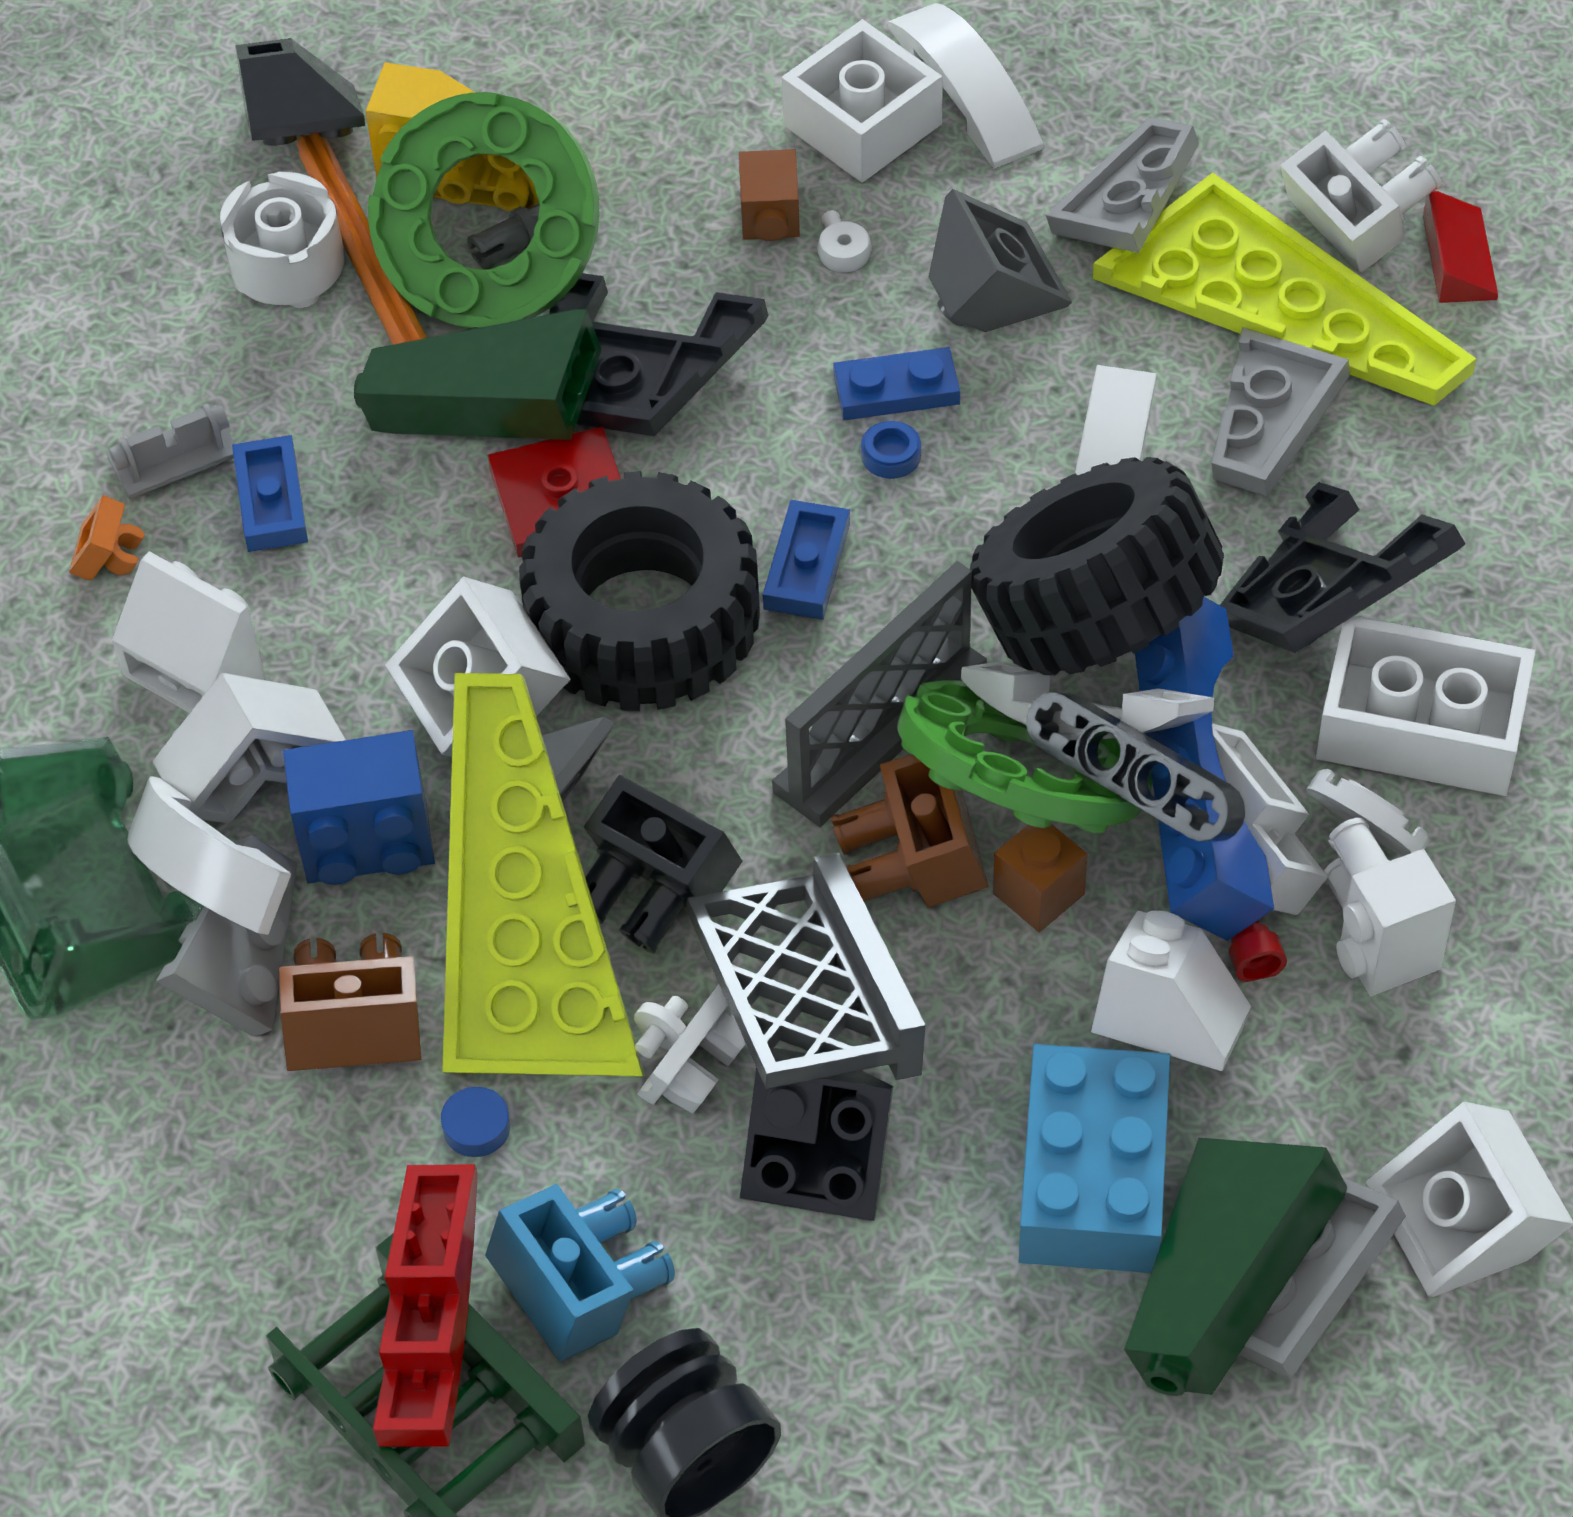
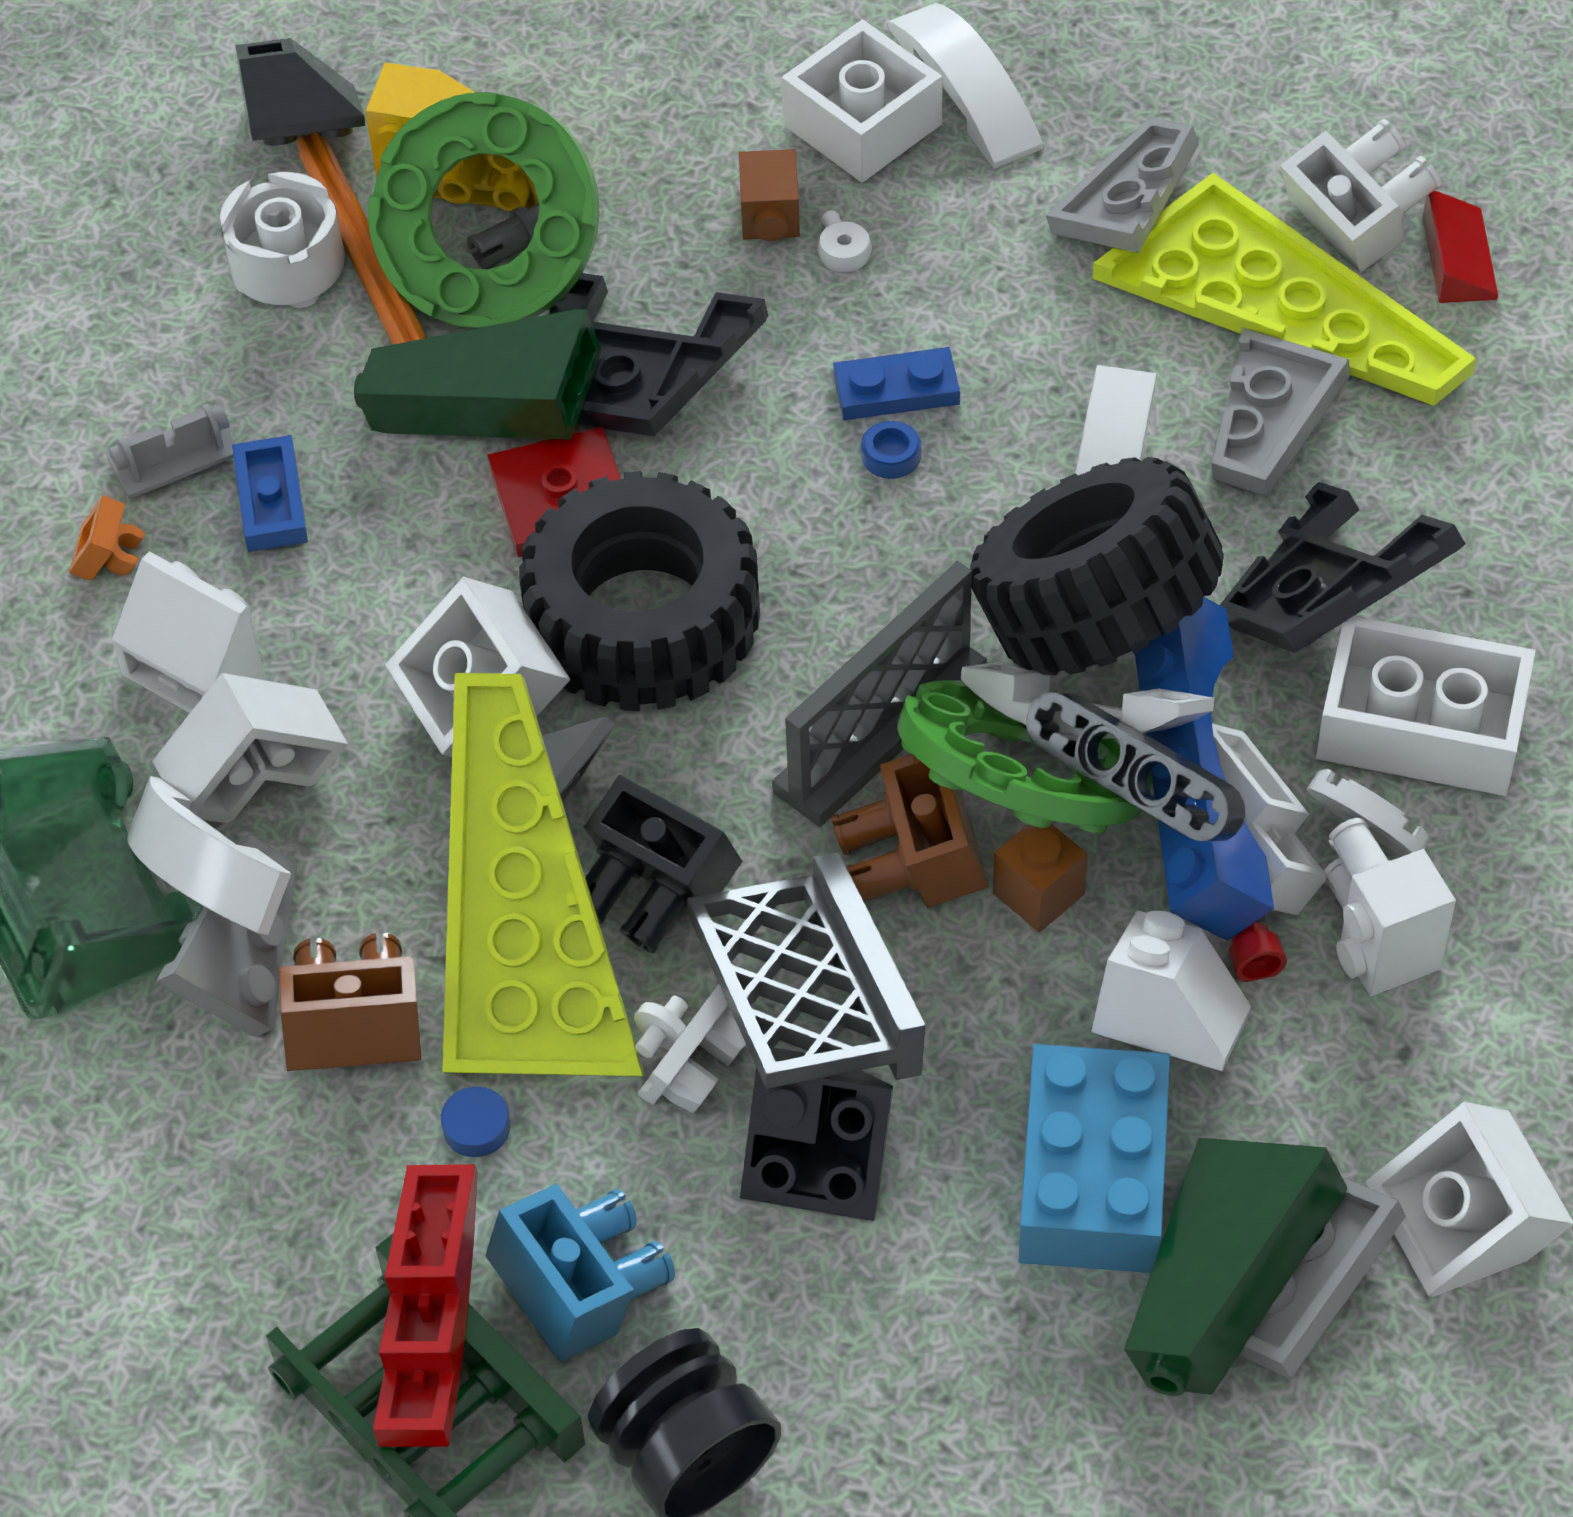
(359, 807): blue brick -> none
(806, 559): blue plate -> none
(990, 267): dark grey slope -> none

